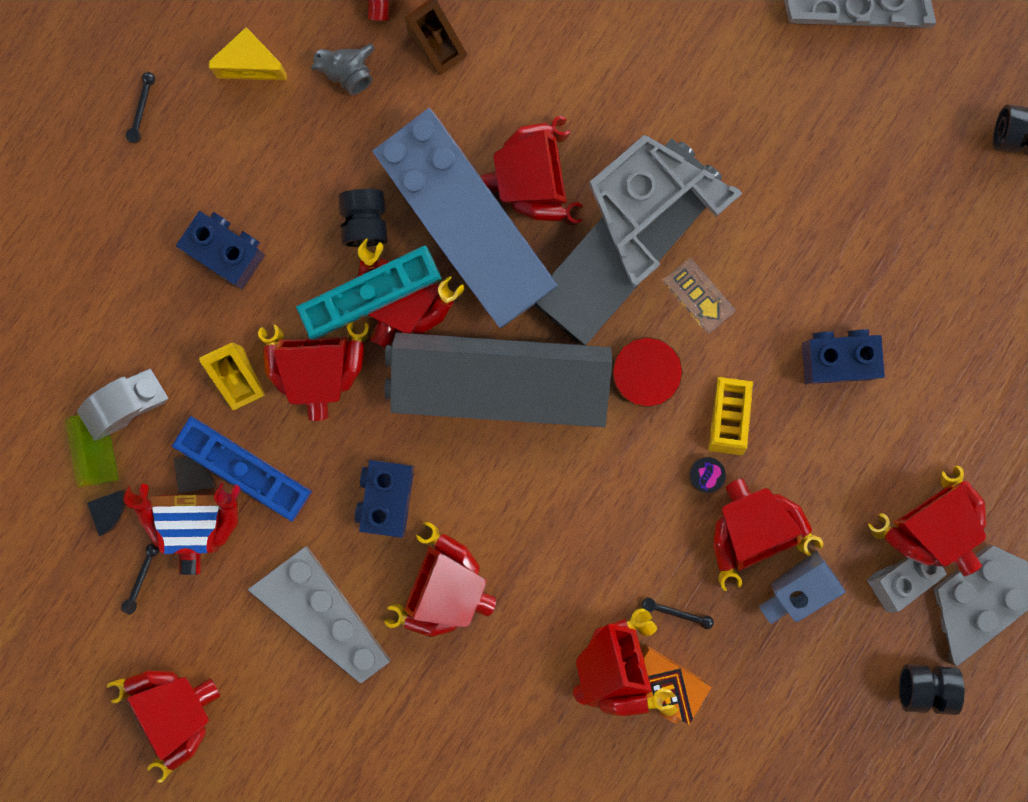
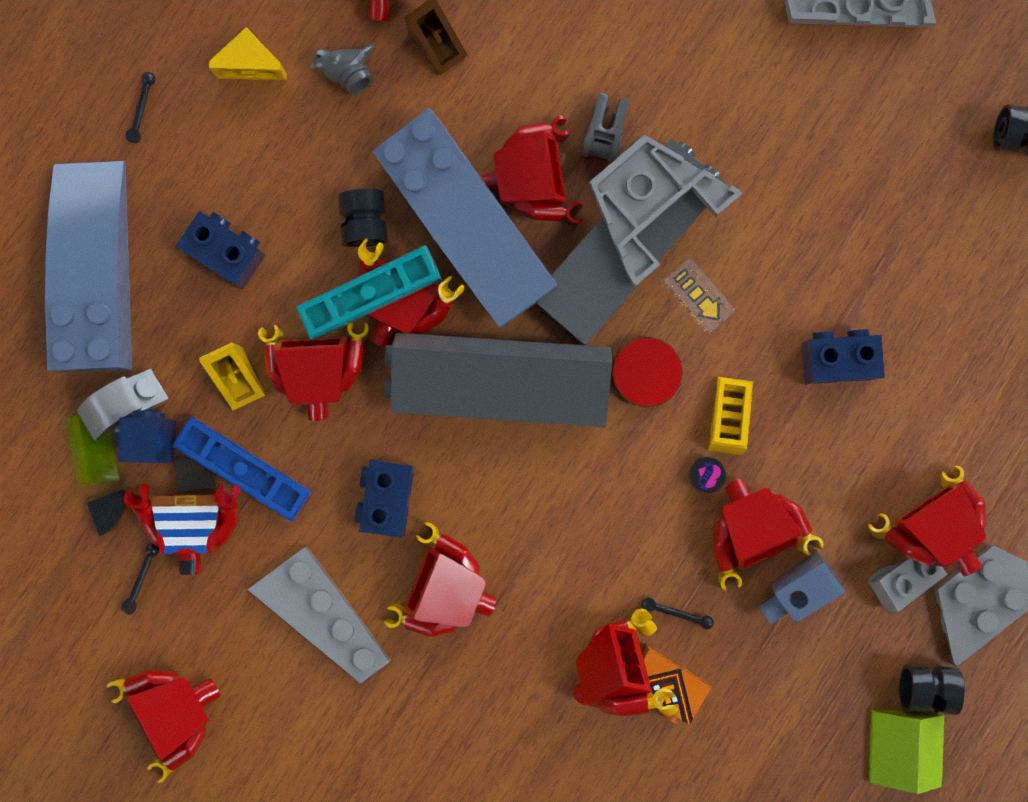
(88, 269): none -> sand blue slope
(145, 438): none -> dark blue brick
(601, 141): none -> dark grey piece
(906, 750): none -> lime slope

